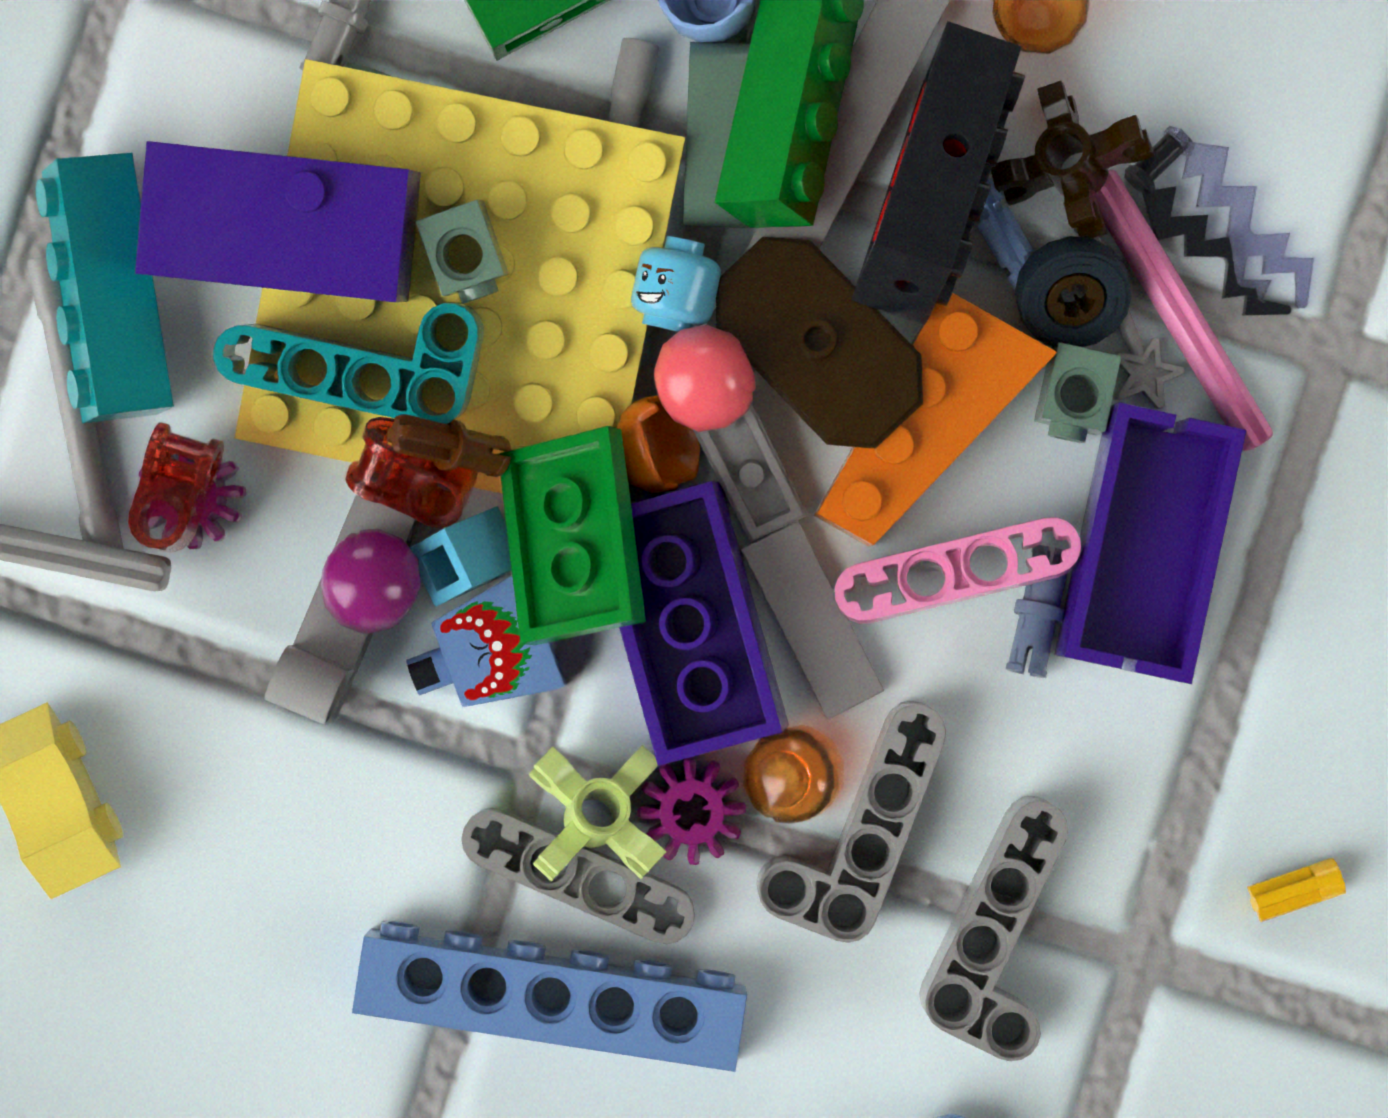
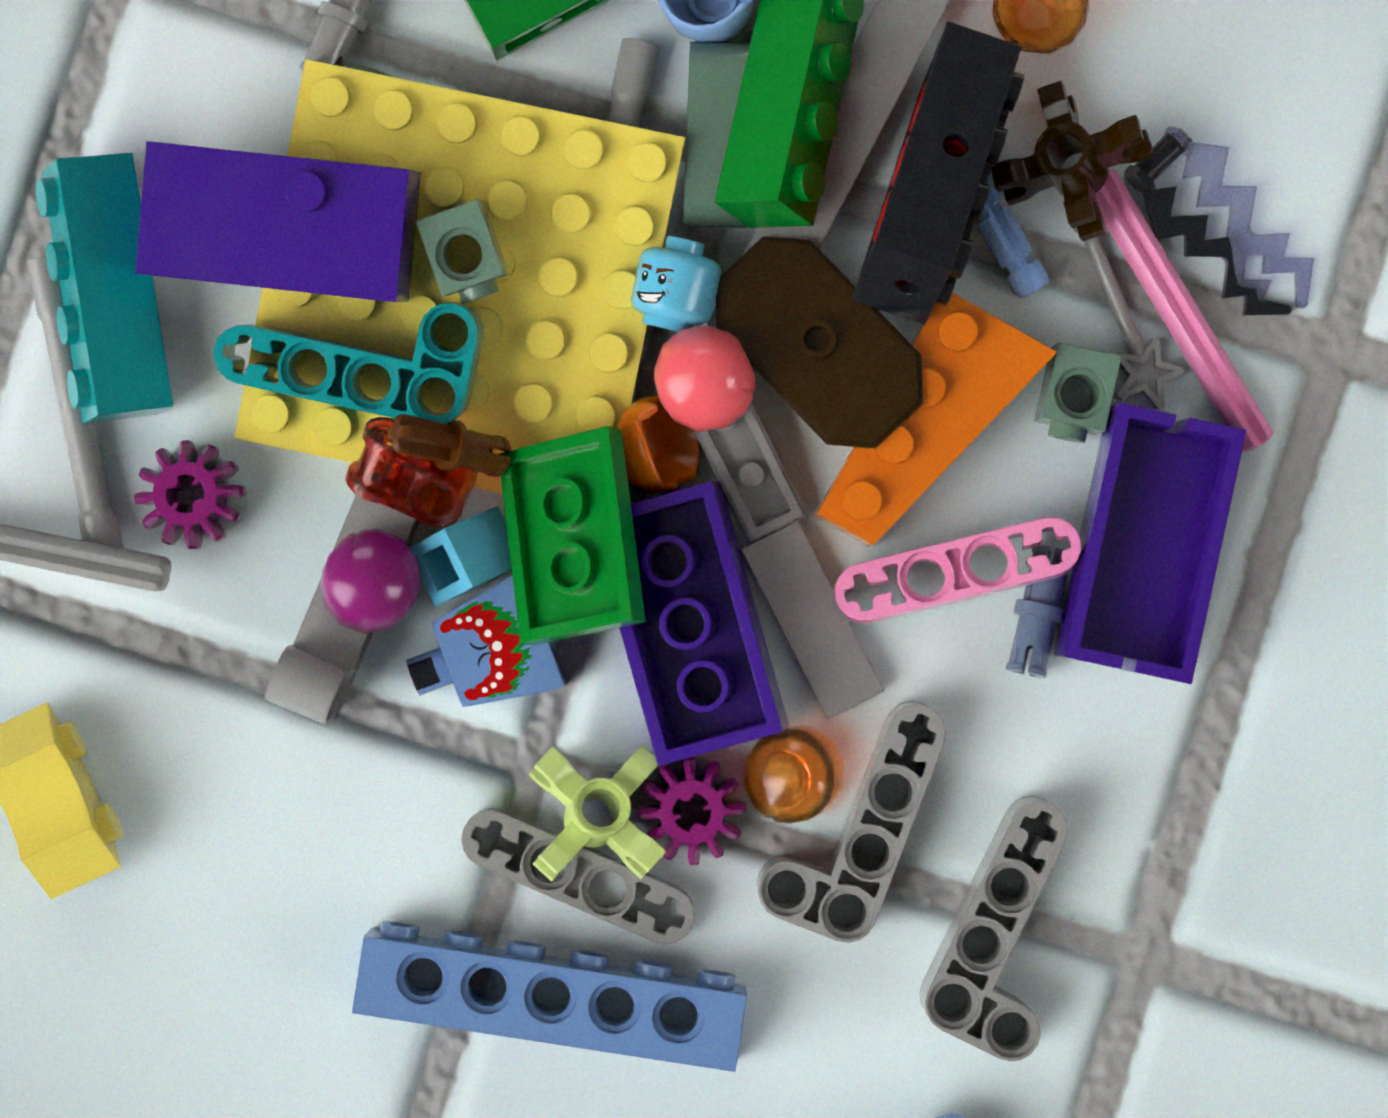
(175, 484): clear red piece -> none
(1058, 267): black bush -> none
(1296, 889): yellow piece -> none

